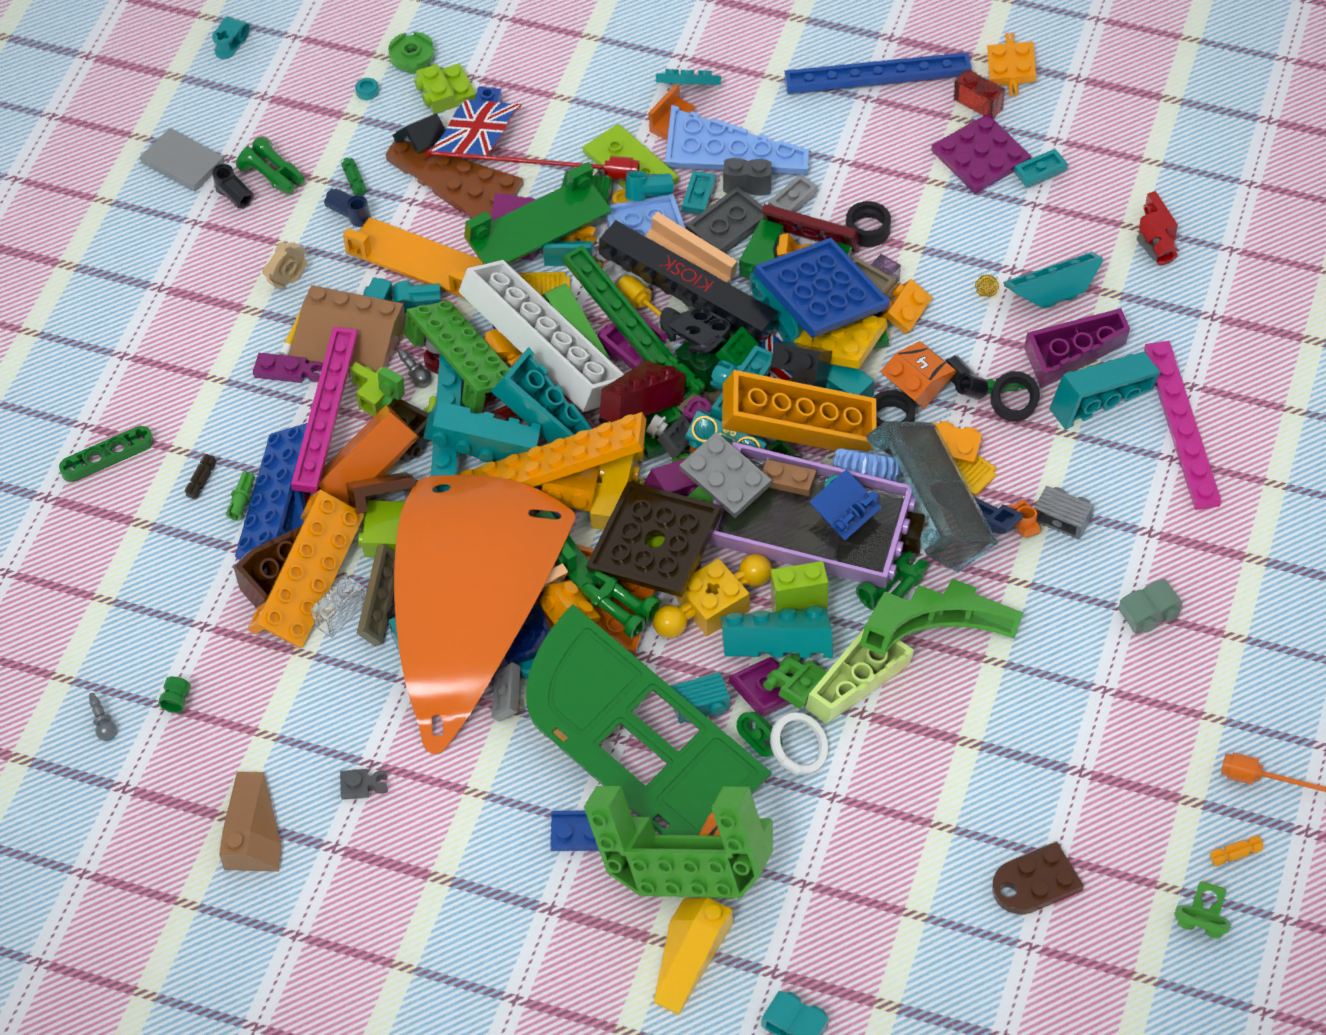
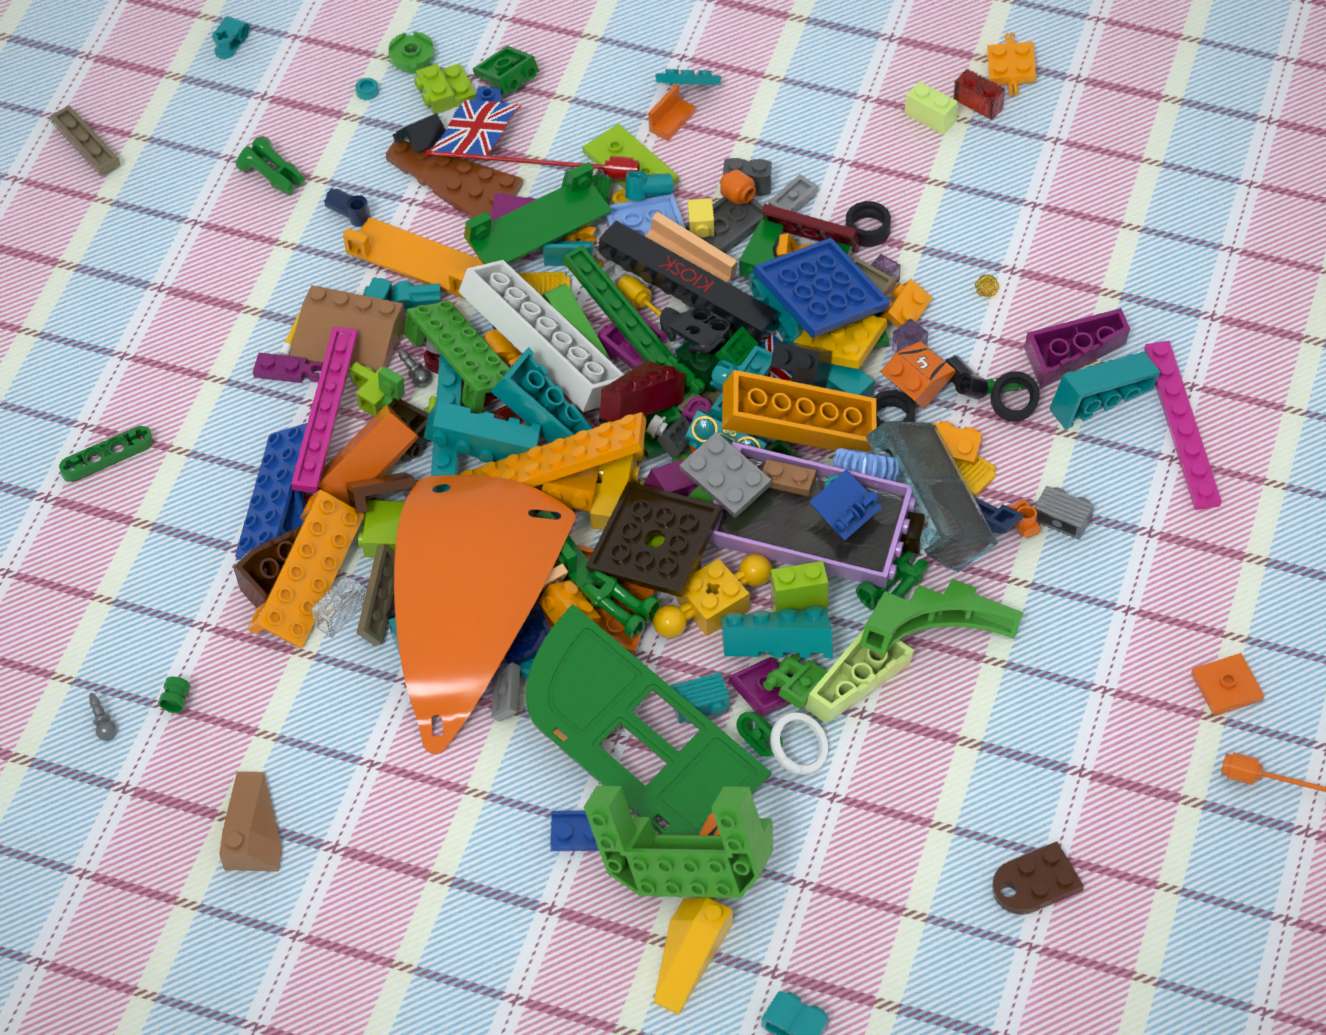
(85, 140): none -> dark tan plate
(181, 159): light grey tile -> none
(200, 476): dark brown axle -> none
(231, 186): black piece -> none
(240, 496): bright green axle -> none
(285, 265): tan plate -> none
(353, 176): green axle -> none
(358, 783): dark grey plate -> none
(507, 69): none -> green plate
(698, 192): teal plate -> none
(701, 217): none -> light yellow brick
(707, 143): light blue wing -> none
(737, 187): none -> orange head
(876, 72): blue plate -> none
(908, 334): none -> clear purple brick
(931, 107): none -> yellowish green brick
(980, 153): magenta plate -> none
(1040, 168): teal plate -> none
(1057, 281): teal wedge -> none
(1150, 606): sand green brick -> none
(1158, 230): red plate -> none
(1202, 917): bright green bracket -> none
(1227, 684): none -> orange plate
(1236, 850): light orange axle -> none

